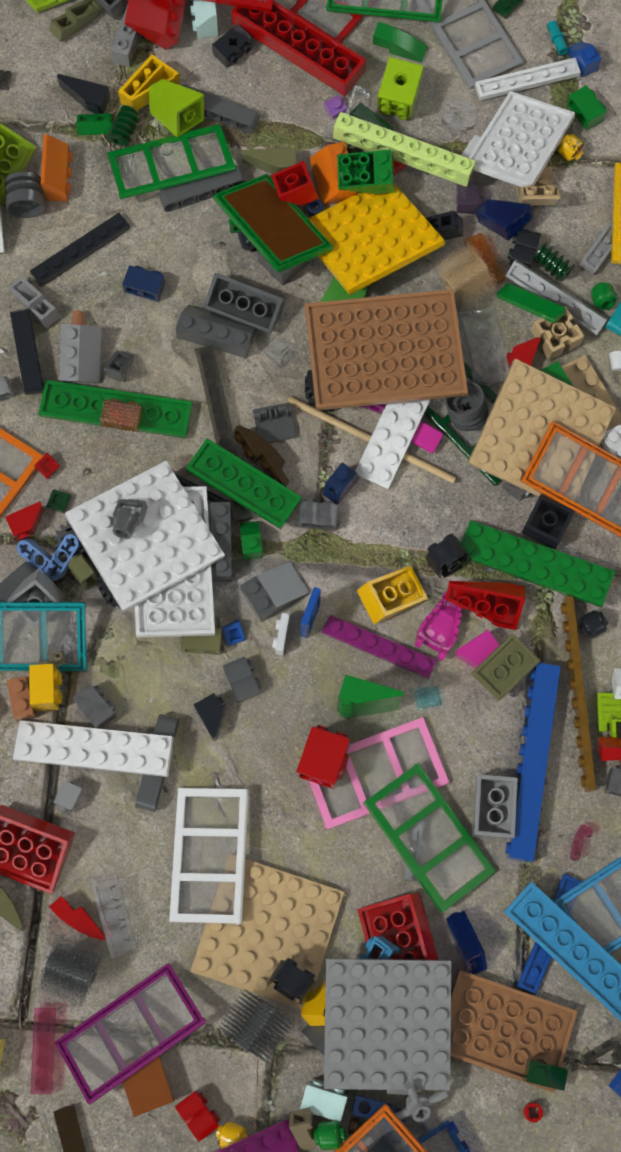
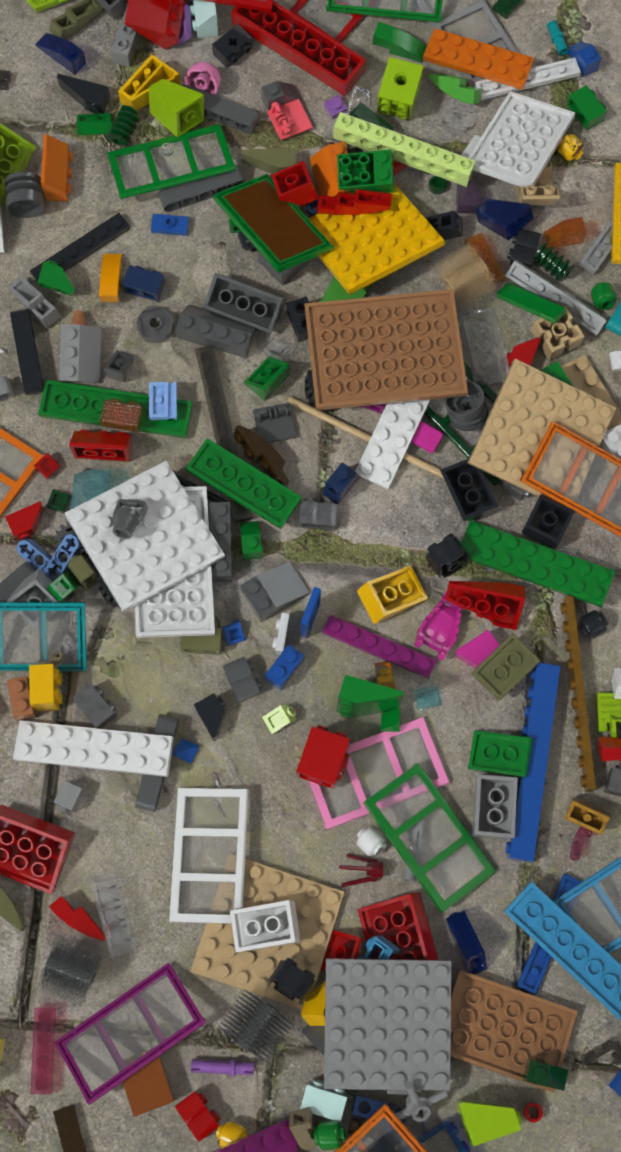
(54, 278): none -> green slope
(63, 52): none -> clear blue slope
(64, 585): none -> green slope
(89, 485): none -> clear light blue slope
(101, 445): none -> red slope
(110, 278): none -> light orange slope
(161, 316): none -> flat silver plate
(162, 401): none -> light blue plate
(169, 224): none -> blue plate
(185, 32): none -> medium lavender plate
(186, 750): none -> blue slope
(203, 77): none -> bright pink cylinder
(223, 1067): none -> medium lavender pin
(265, 926): none -> white slope
(268, 377): none -> green slope
(278, 92): none -> dark grey slope
(280, 718): none -> yellowish green bracket
(284, 667): none -> blue brick
(289, 119): none -> coral hinge
(298, 319): none -> black brick
(341, 946): none -> red slope
(353, 204): none -> red slope
(371, 841): none -> white head
(374, 870): none -> dark red plant
(384, 674): none -> leg
(391, 721): none -> green slope
(437, 185): none -> dark green tile
(456, 87): none -> bright green slope
(469, 491): none -> black slope
(478, 58): none -> orange plate
(487, 1120): none -> lime slope
(500, 754): none -> green tile
(566, 233): none -> clear orange slope
(587, 816): none -> pearl gold brick

